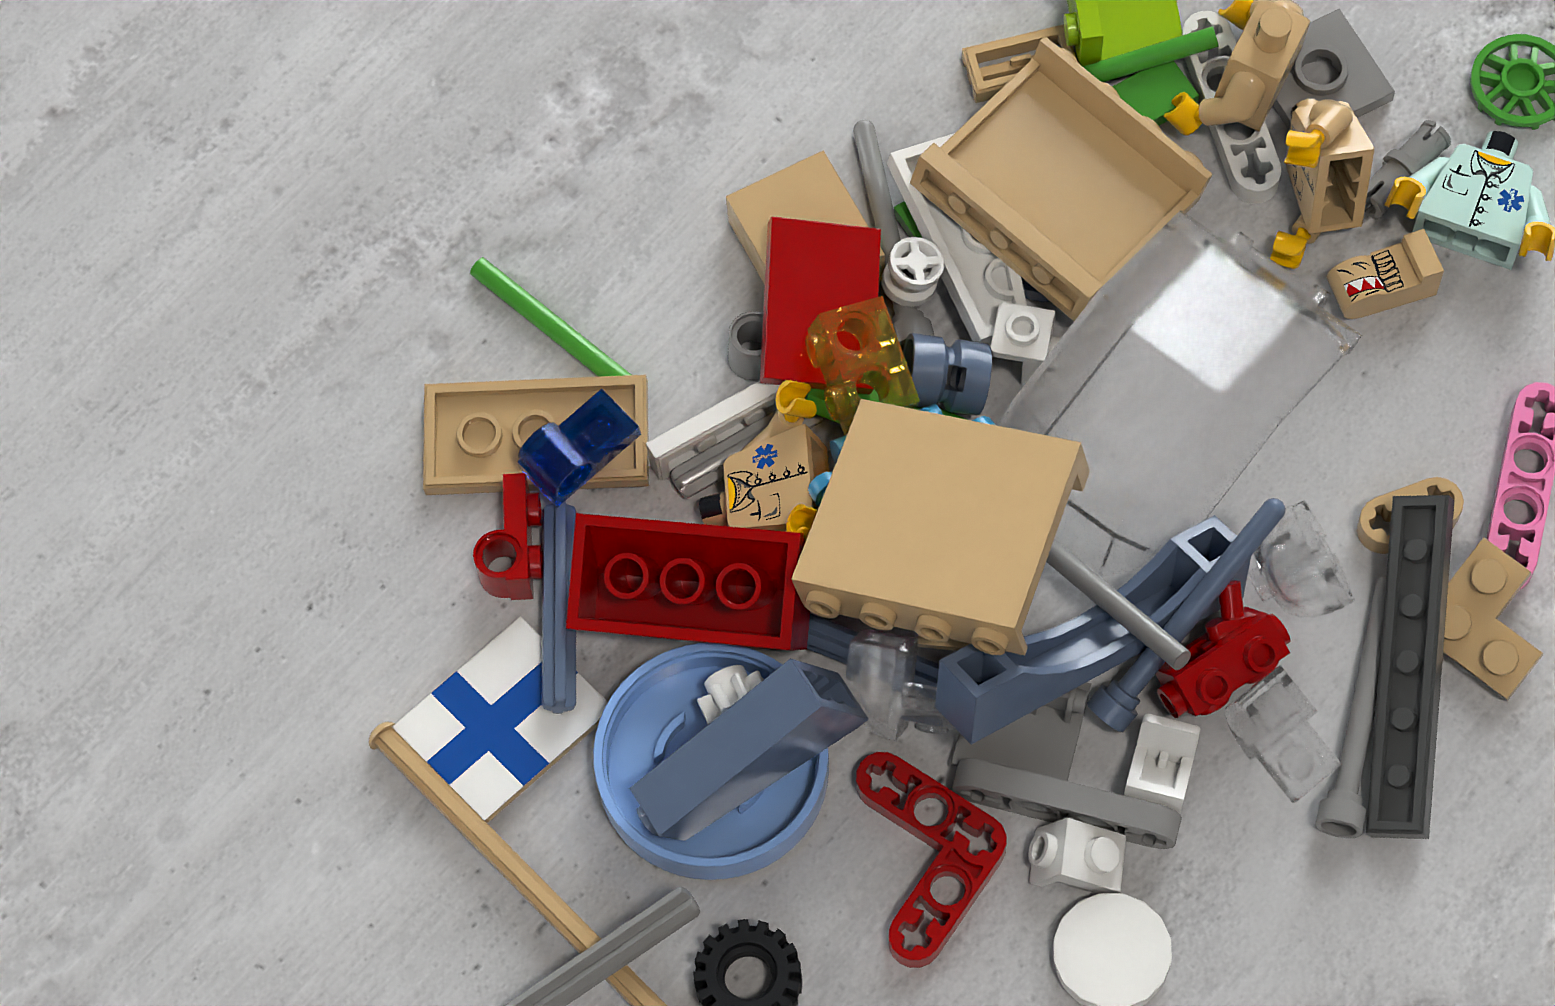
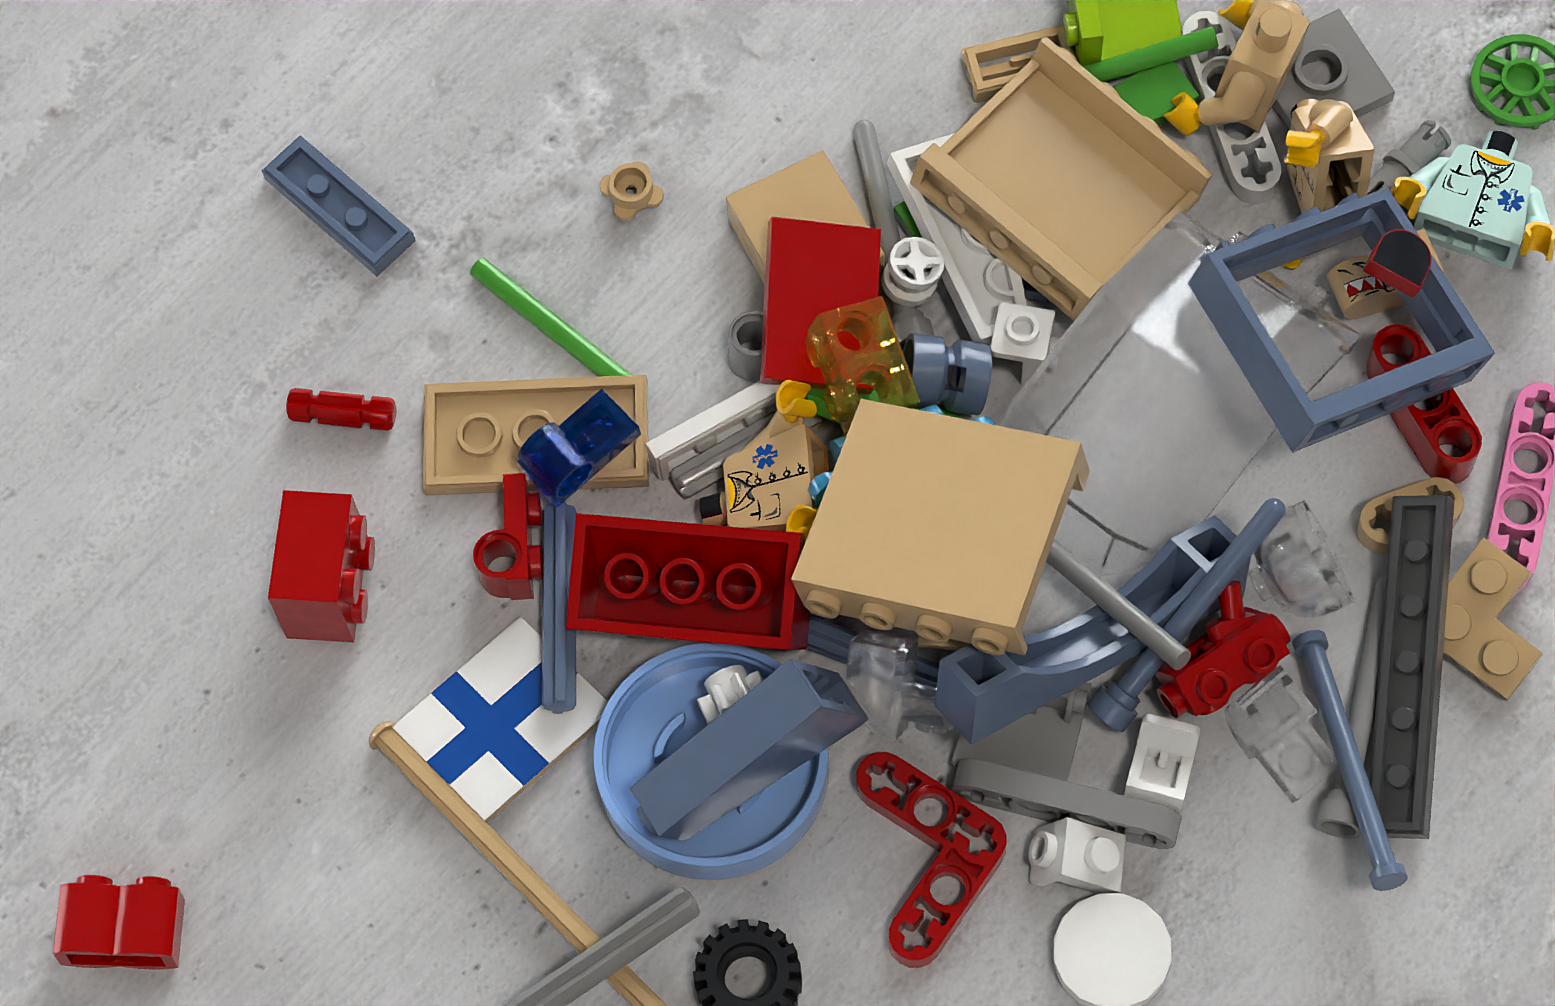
(119, 924): none -> red brick
(320, 566): none -> red brick
(338, 205): none -> sand blue tile
(341, 409): none -> red axle
(628, 176): none -> tan plate
(1386, 872): none -> sand blue bar
(1400, 261): none -> black tile
(1428, 429): none -> red beam
(1436, 307): none -> sand blue window

